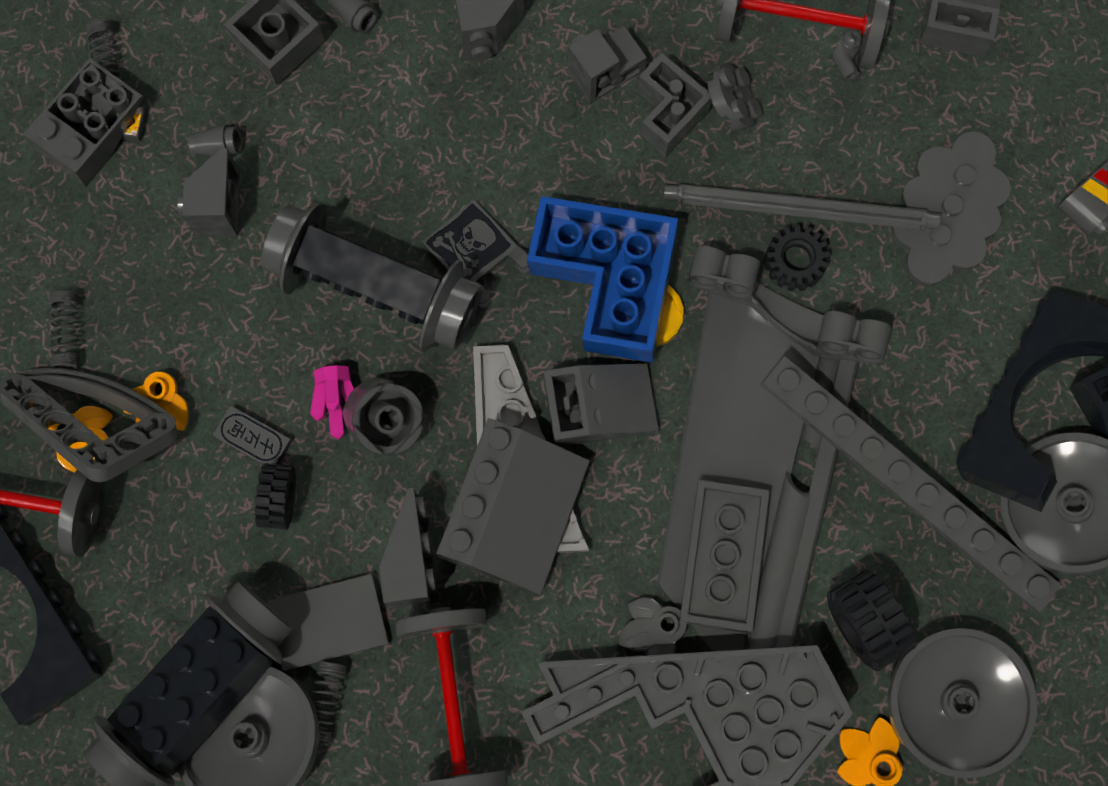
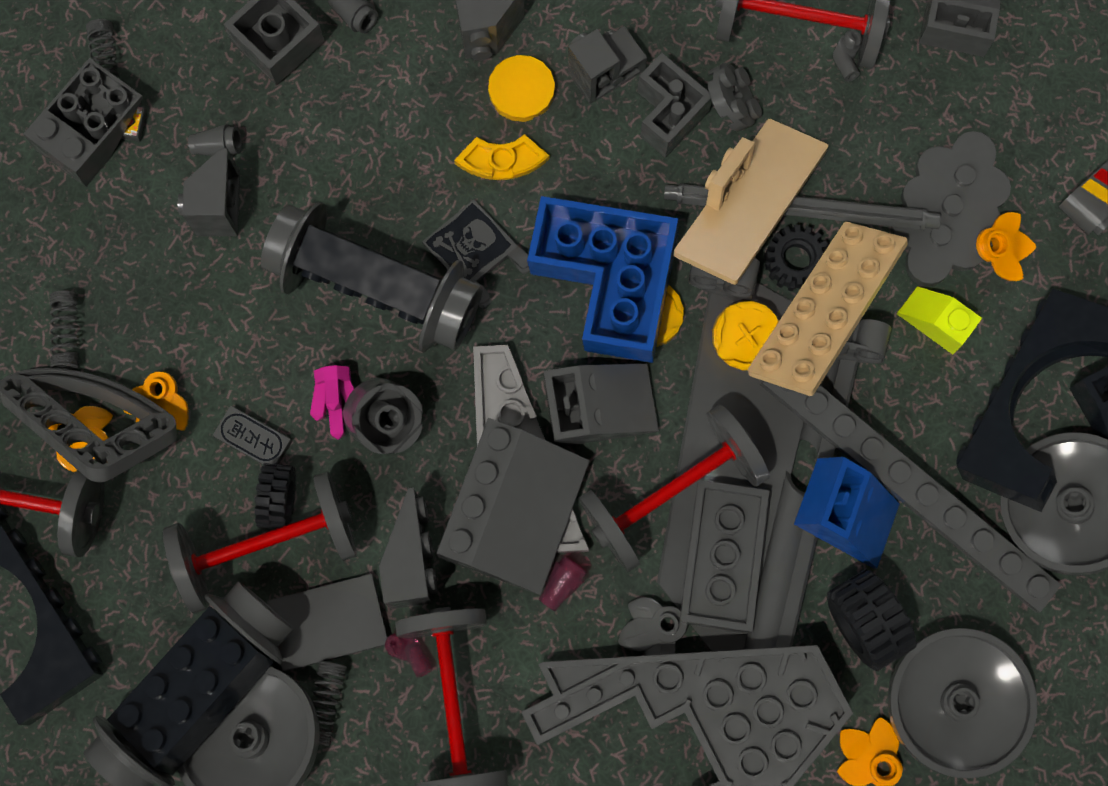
(187, 566): none -> dark grey piece
(410, 651): none -> clear pink arm
(502, 160): none -> yellow tile
(521, 88): none -> yellow tile
(562, 582): none -> clear pink cone
(736, 445): none -> dark grey piece
(742, 332): none -> yellow tile
(749, 199): none -> tan bracket
(827, 308): none -> tan bracket
(848, 509): none -> blue slope
(939, 318): none -> neon yellow slope
(1008, 246): none -> light orange plate

